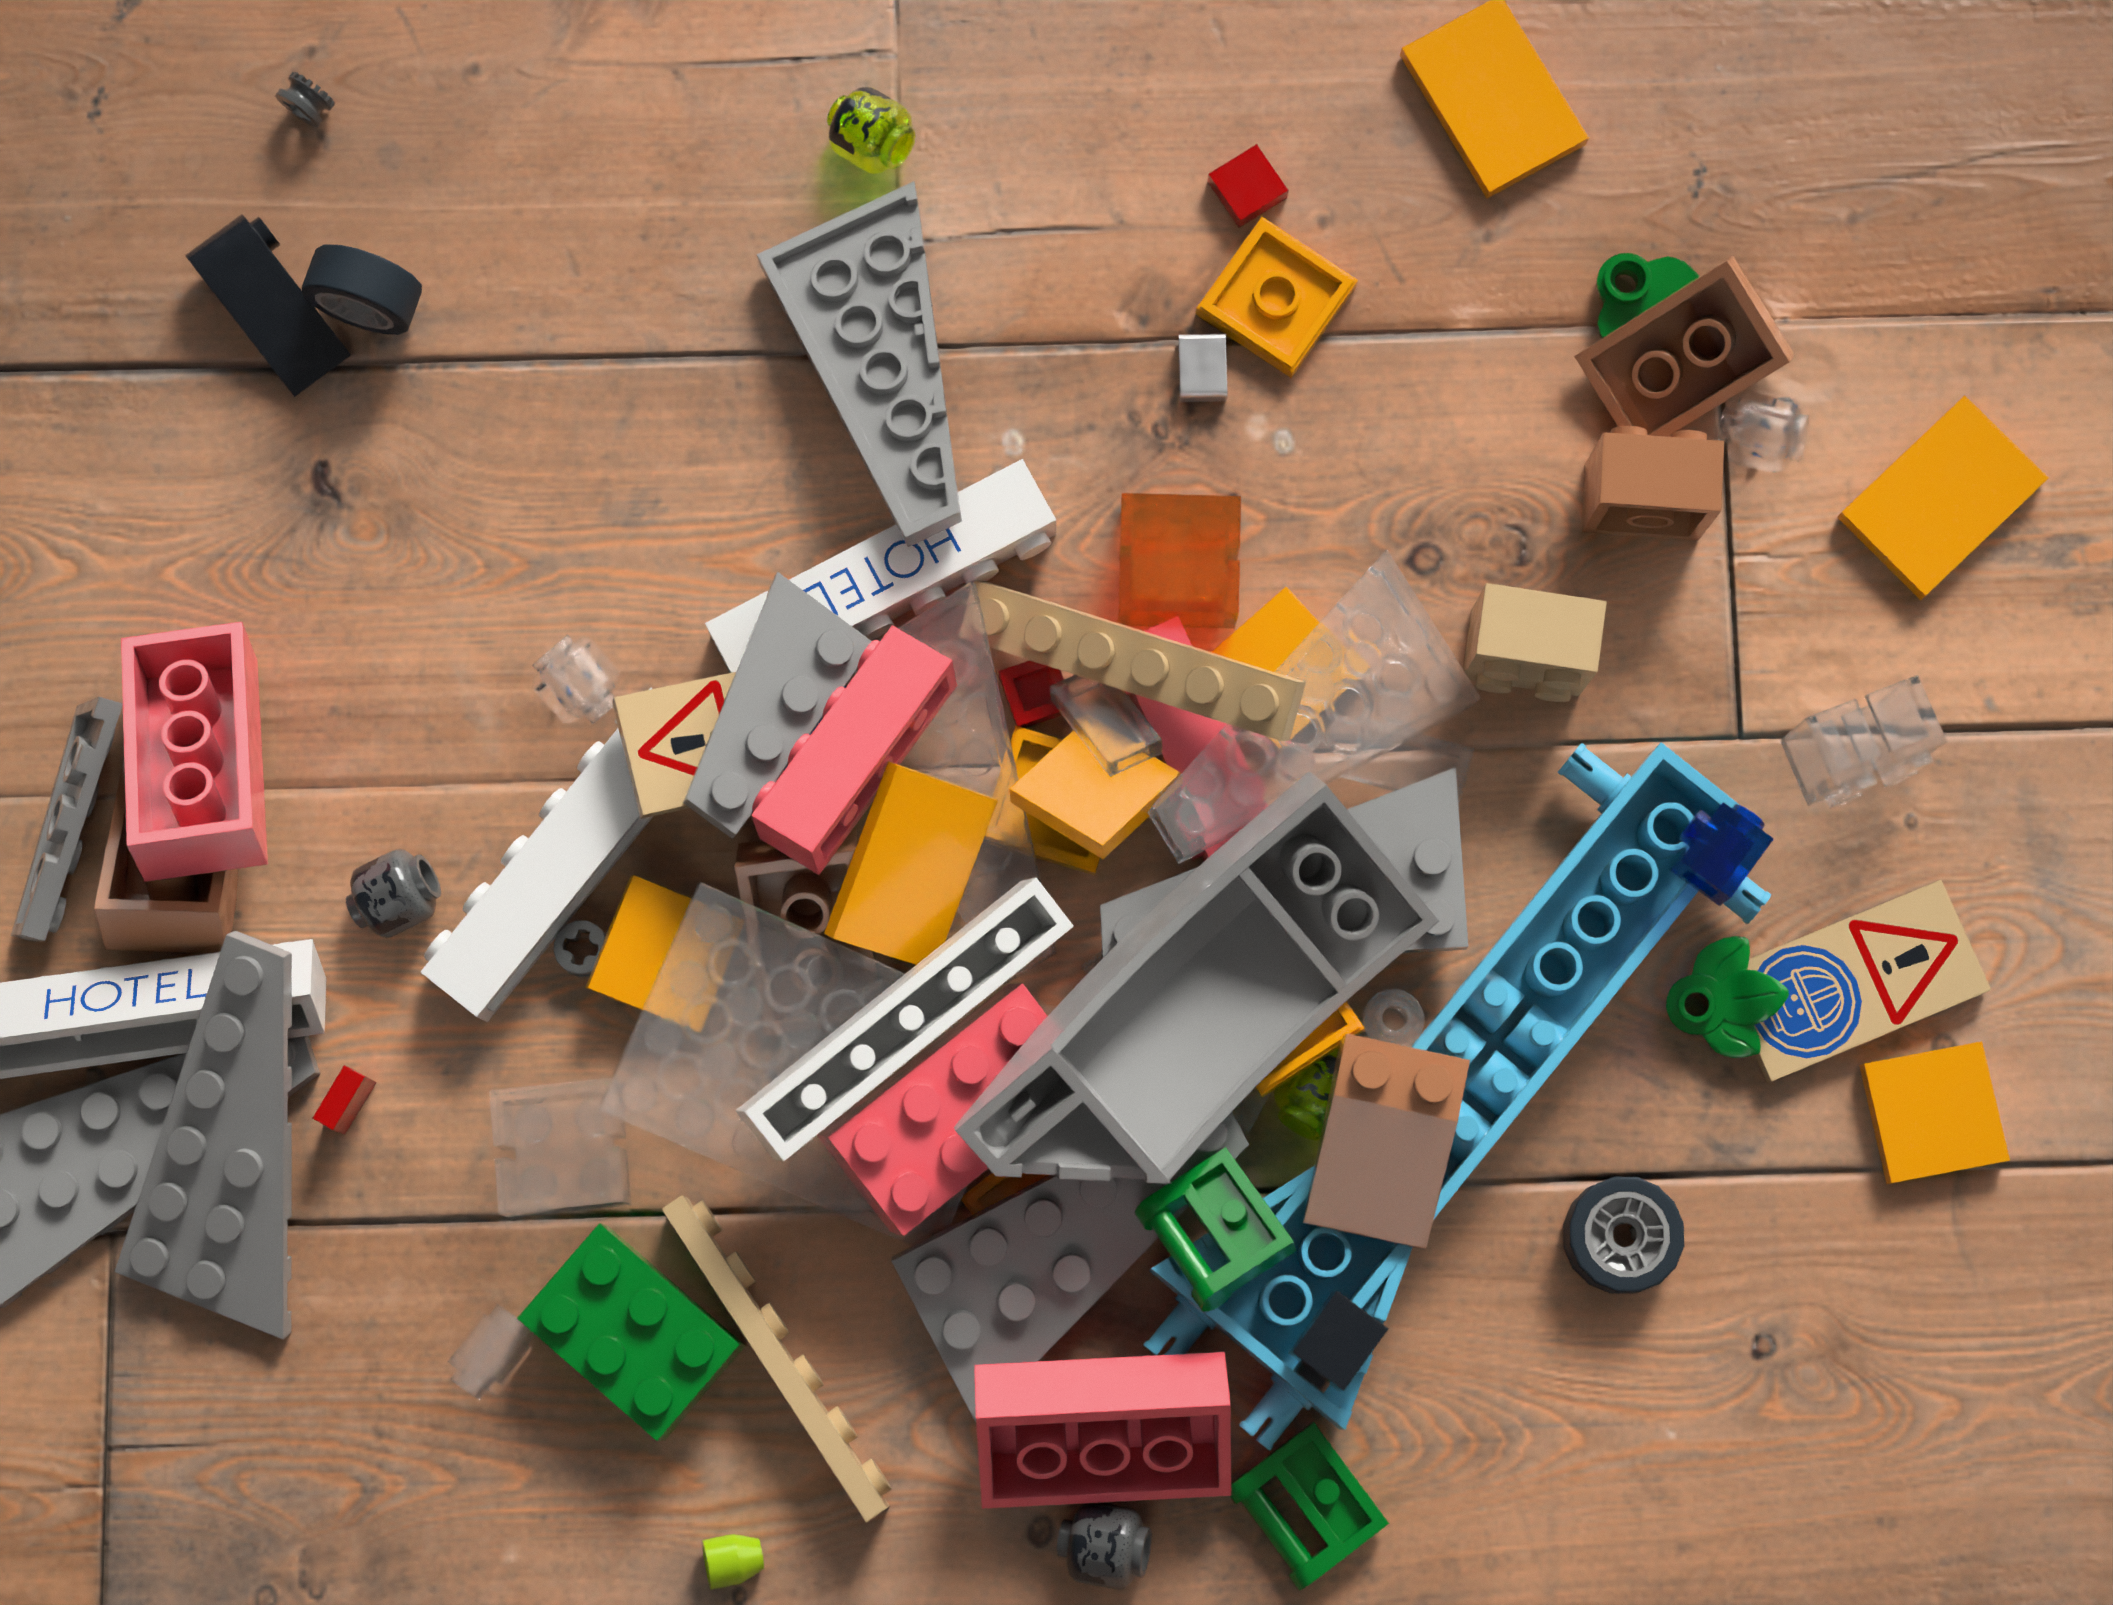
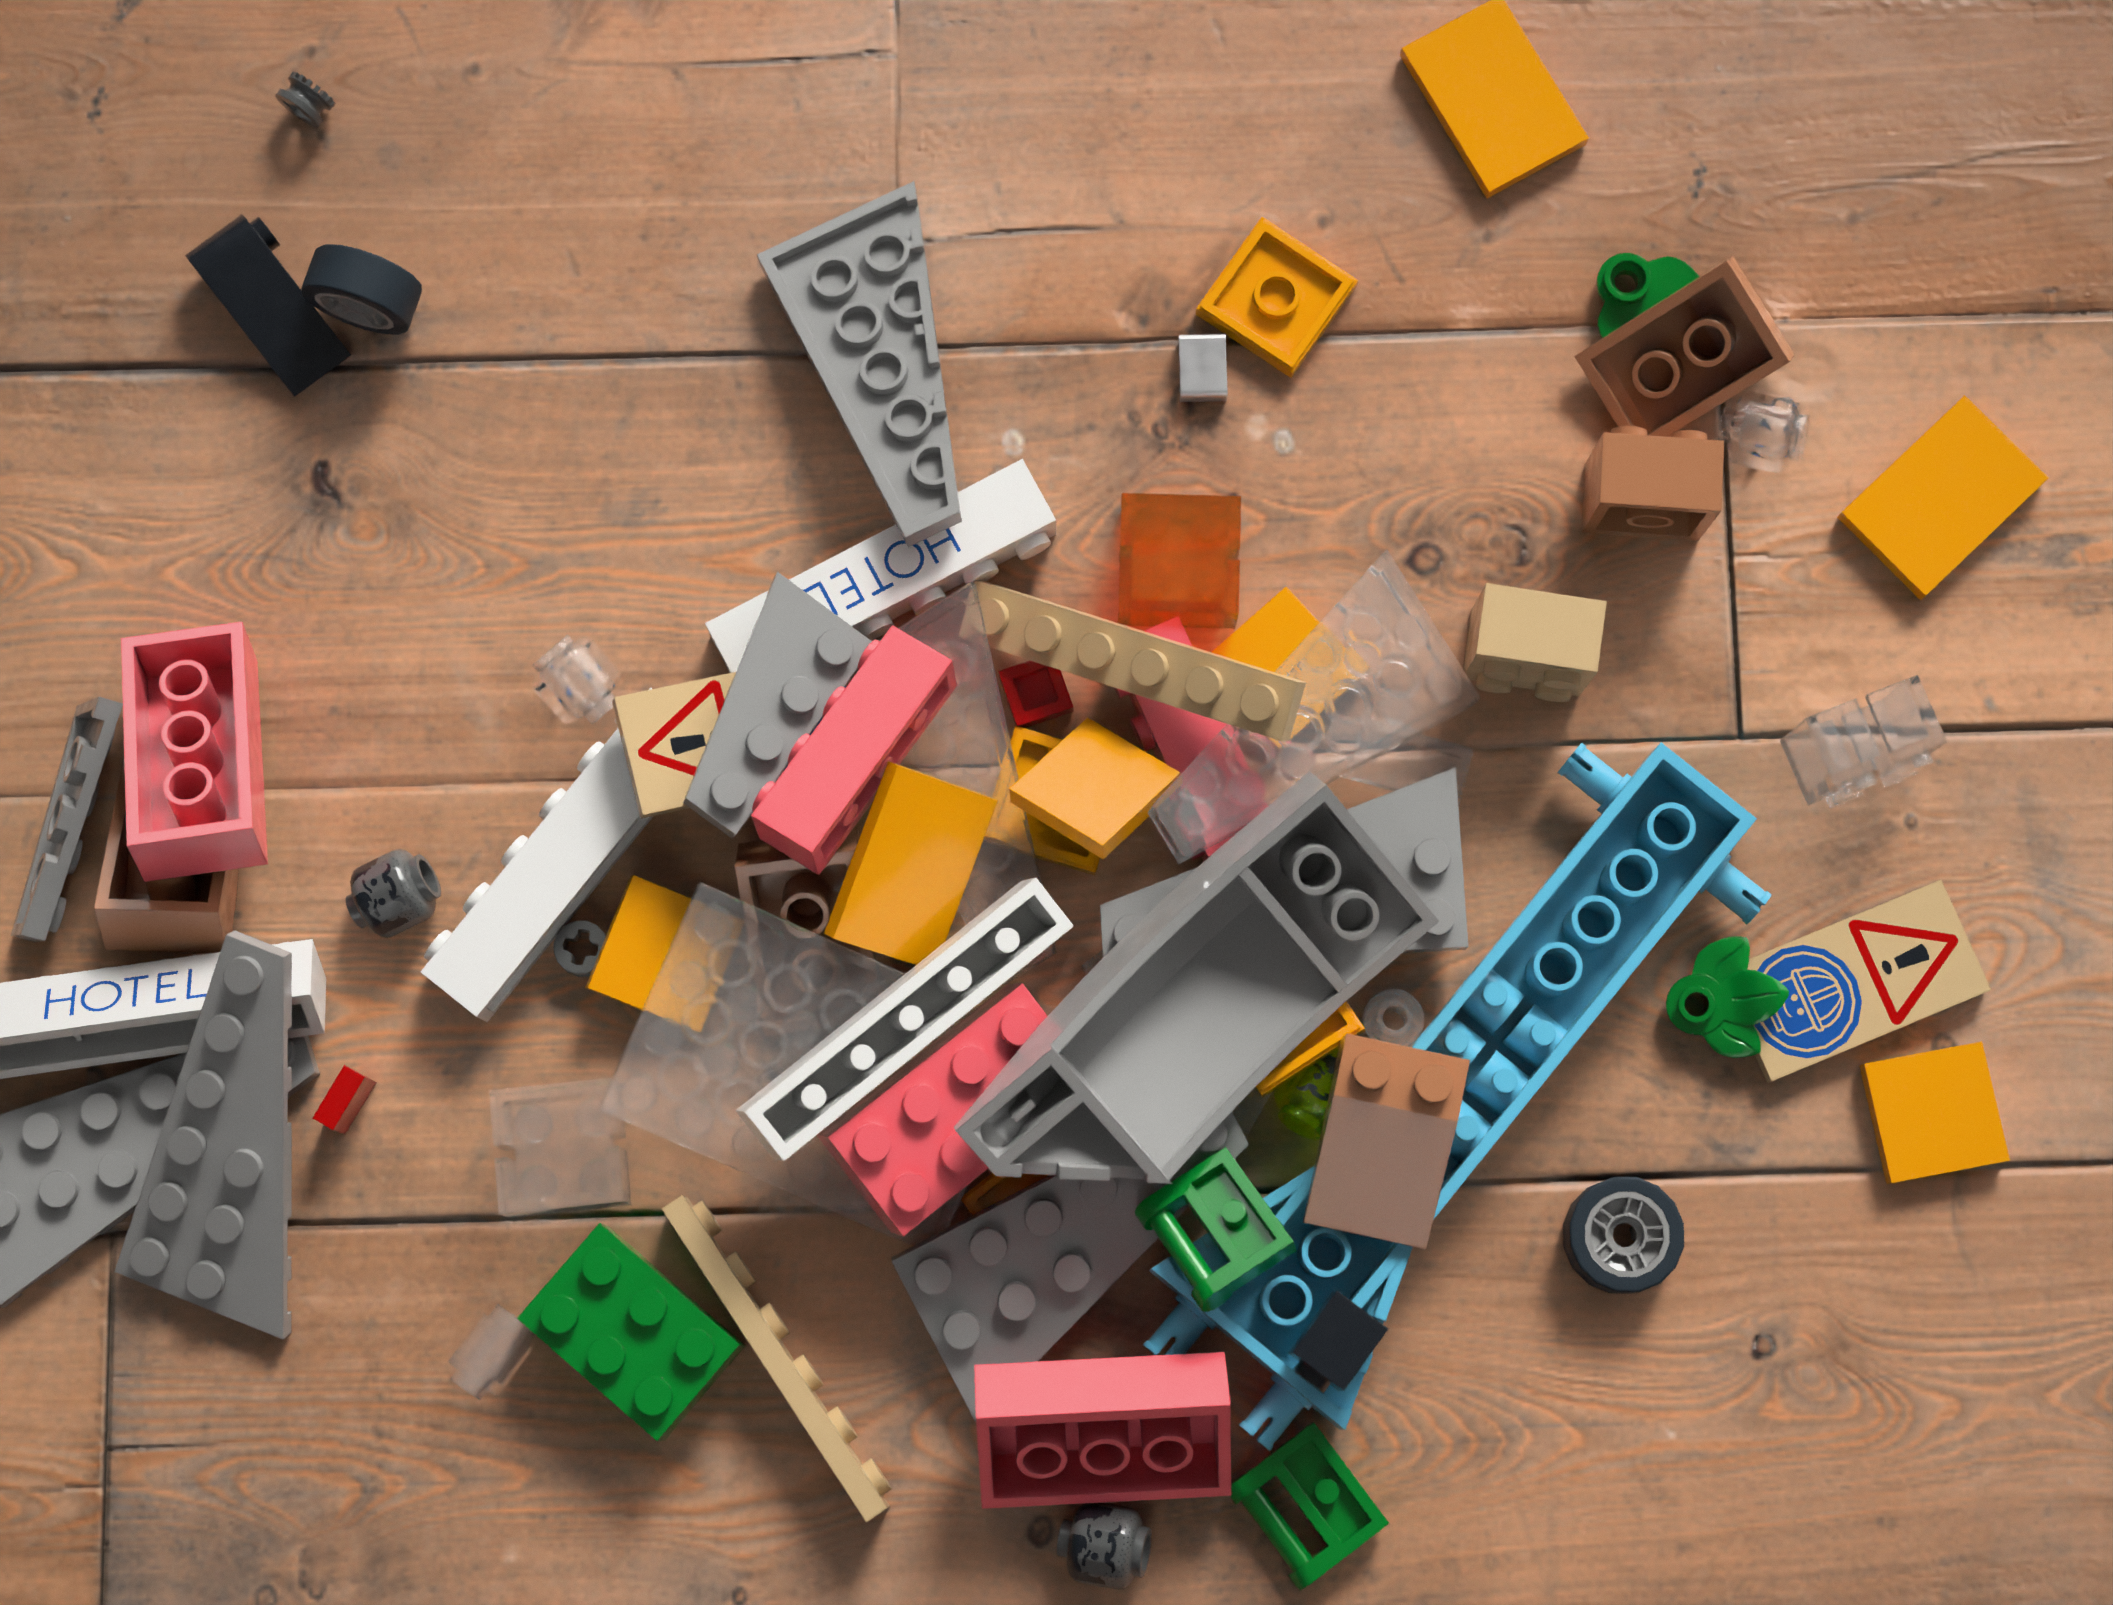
(731, 1559): lime hose -> none
(870, 130): clear neon green head -> none
(1106, 723): clear tile -> none
(1247, 186): red tile -> none
(1721, 850): clear blue brick -> none

